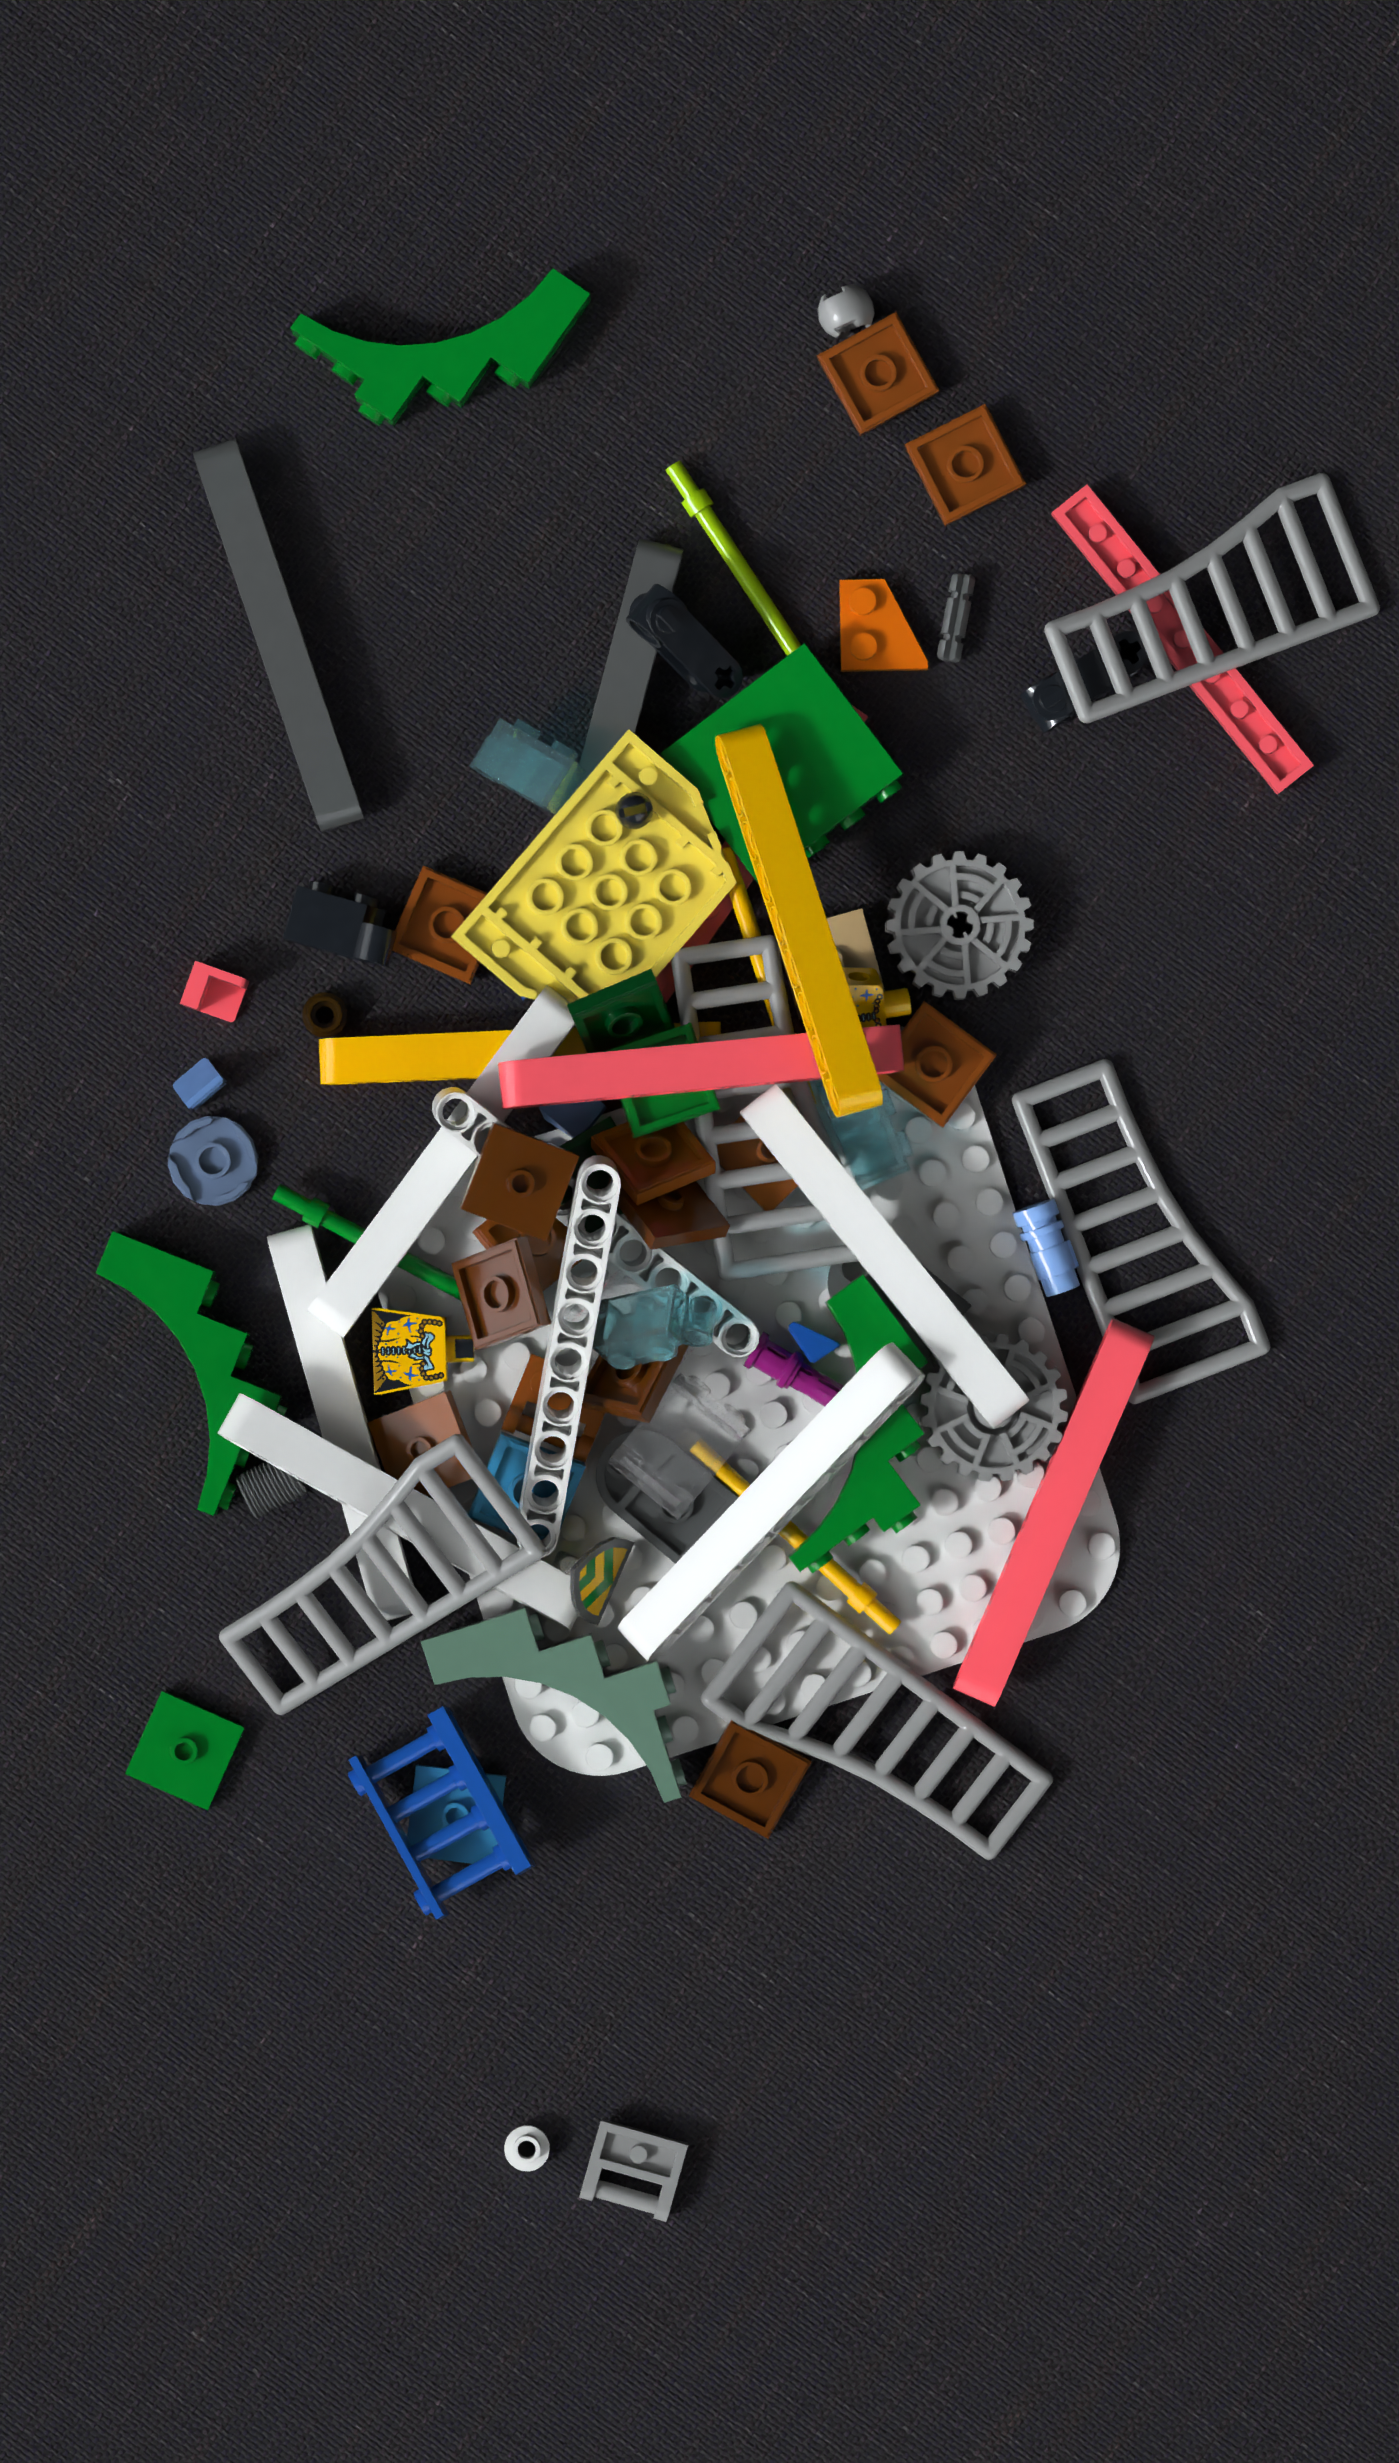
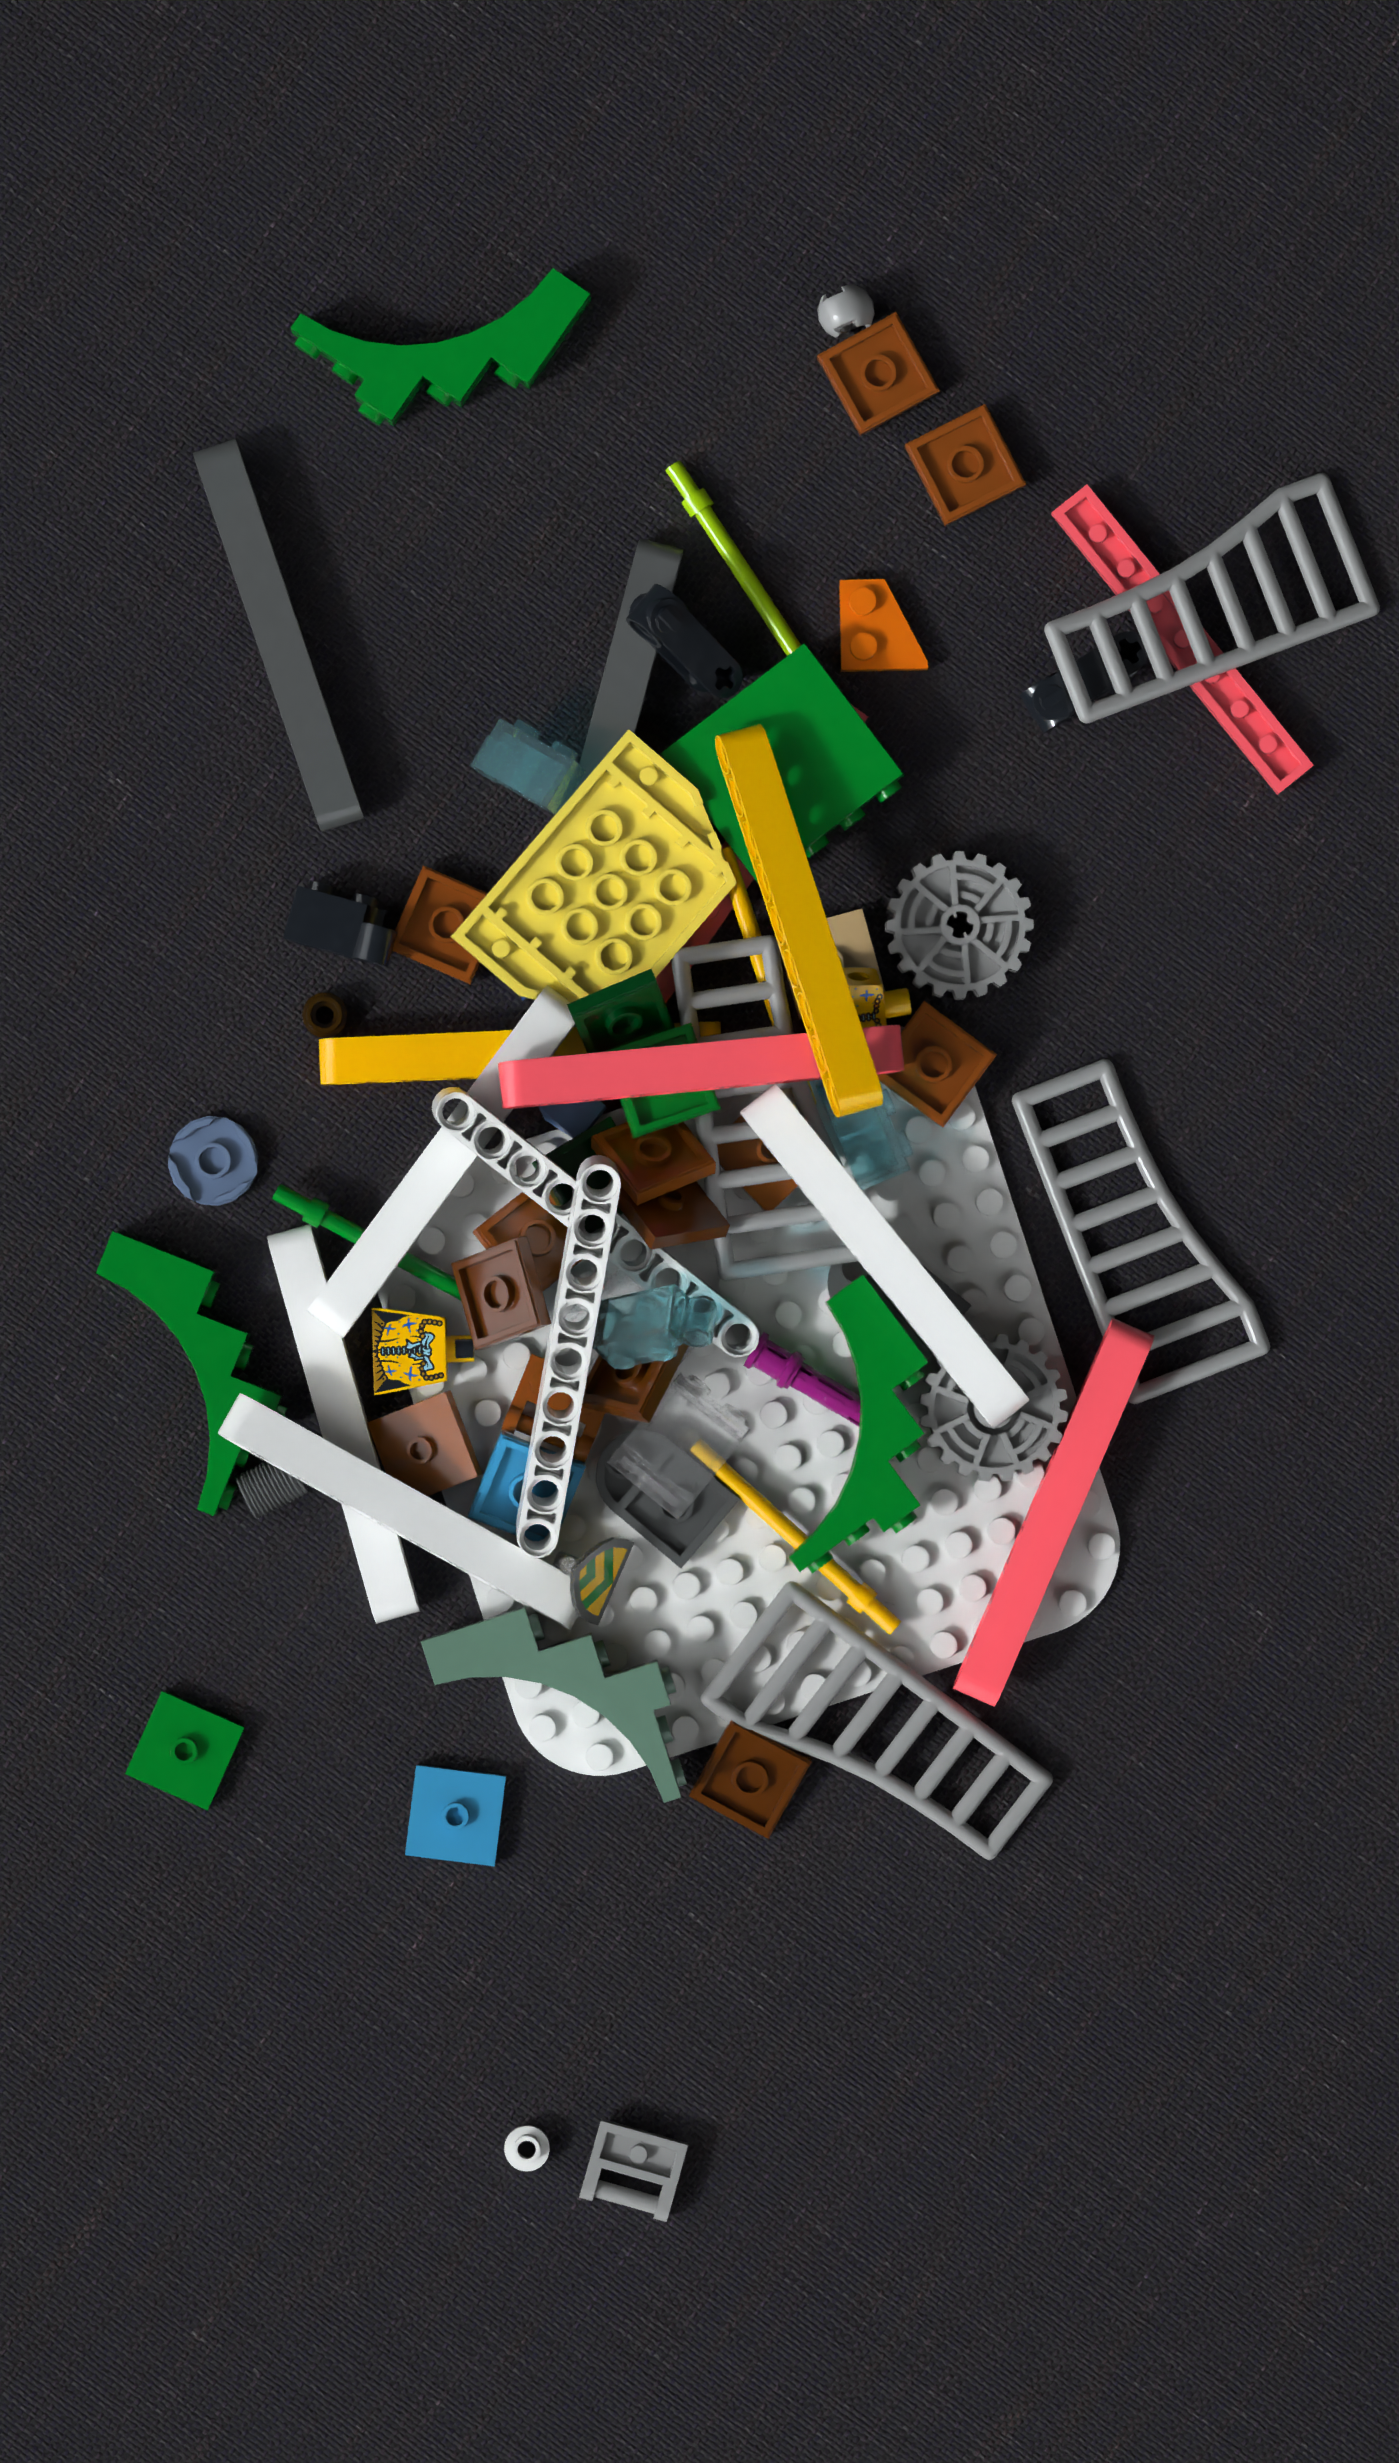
(199, 1084): medium blue slope -> none
(214, 992): coral panel -> none
(365, 1537): light grey bar -> none
(486, 1814): blue fence -> none
(519, 1181): reddish brown plate -> none
(631, 800): black hinge -> none
(771, 1502): white beam -> none
(812, 1343): blue slope -> none
(956, 617): dark grey axle -> none
(1050, 1254): light blue axle -> none

